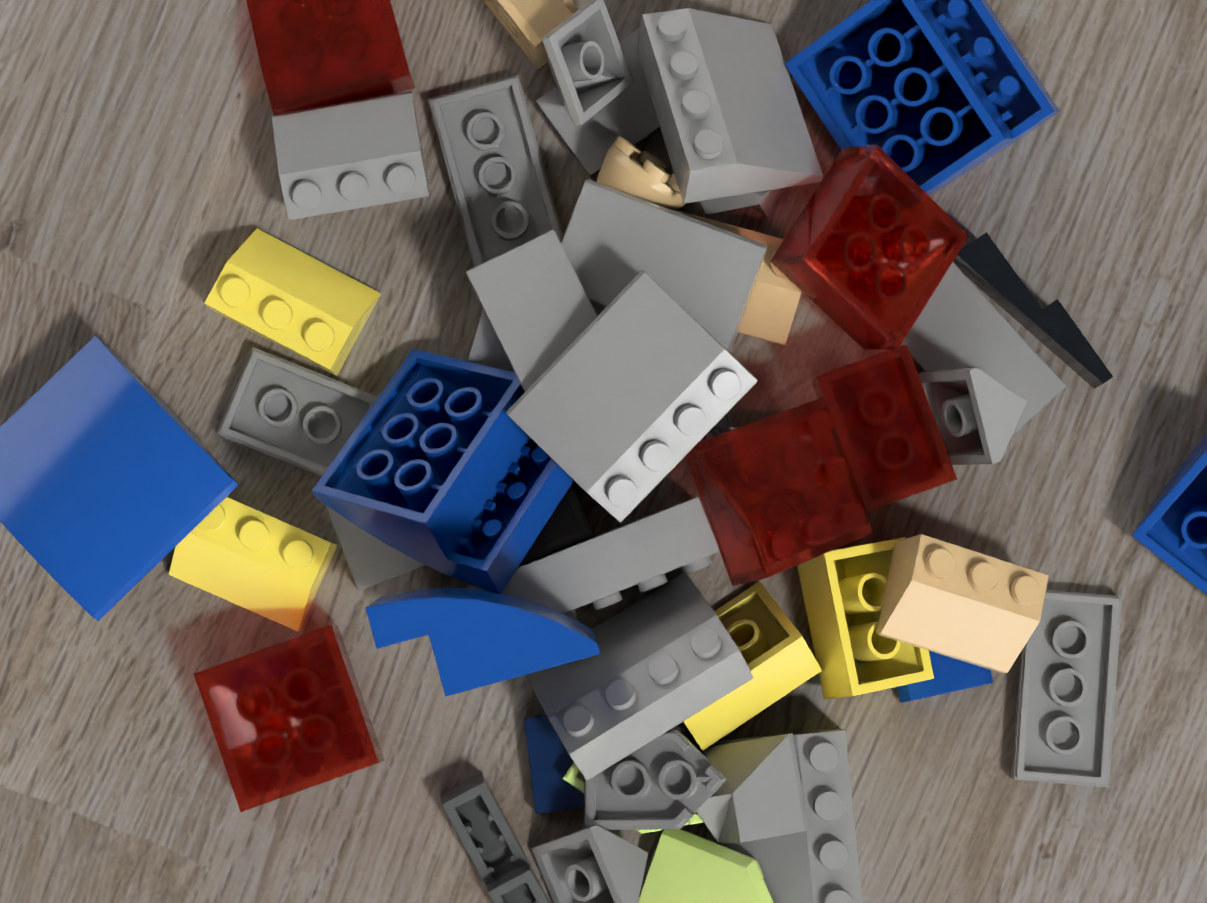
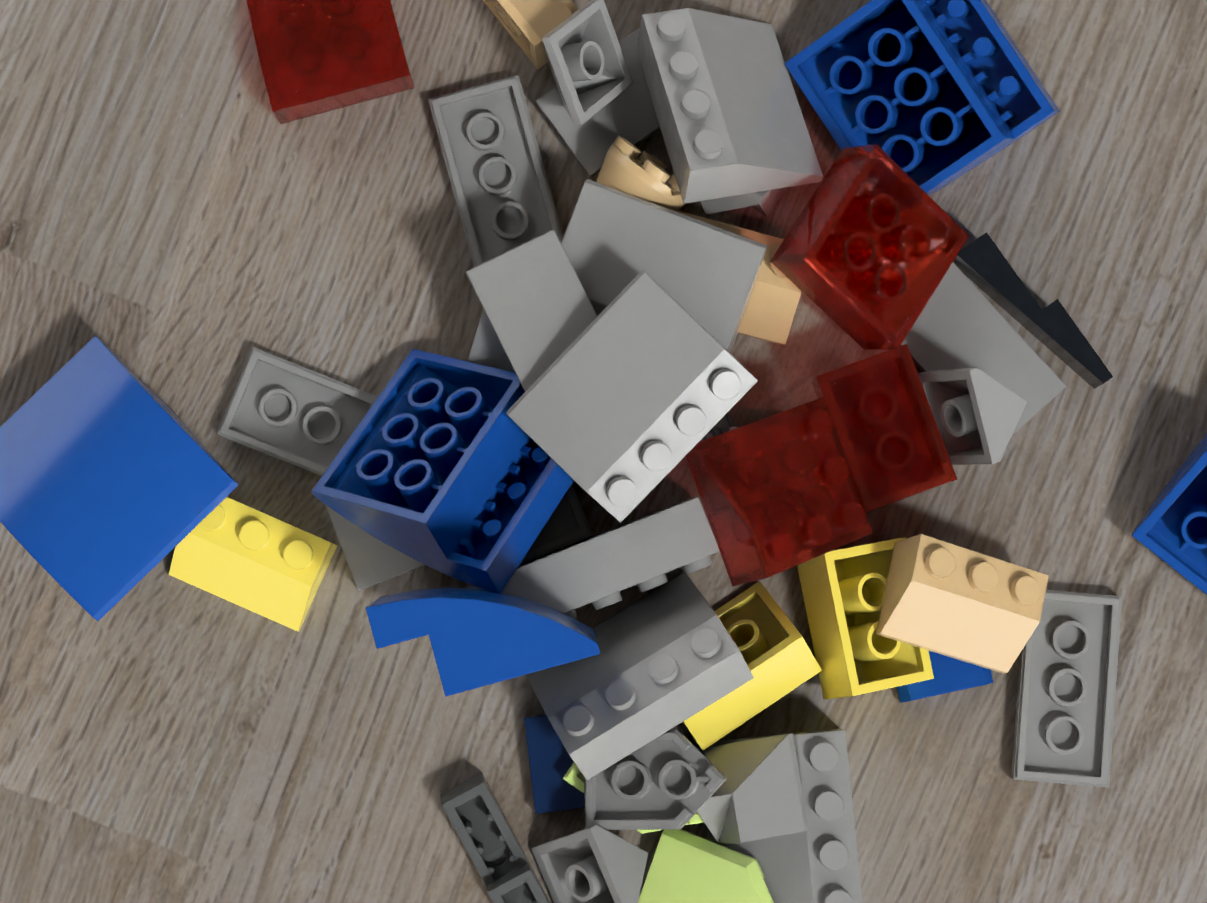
(288, 717): clear red slope -> none
(293, 300): light yellow slope -> none
(350, 155): light grey slope -> none

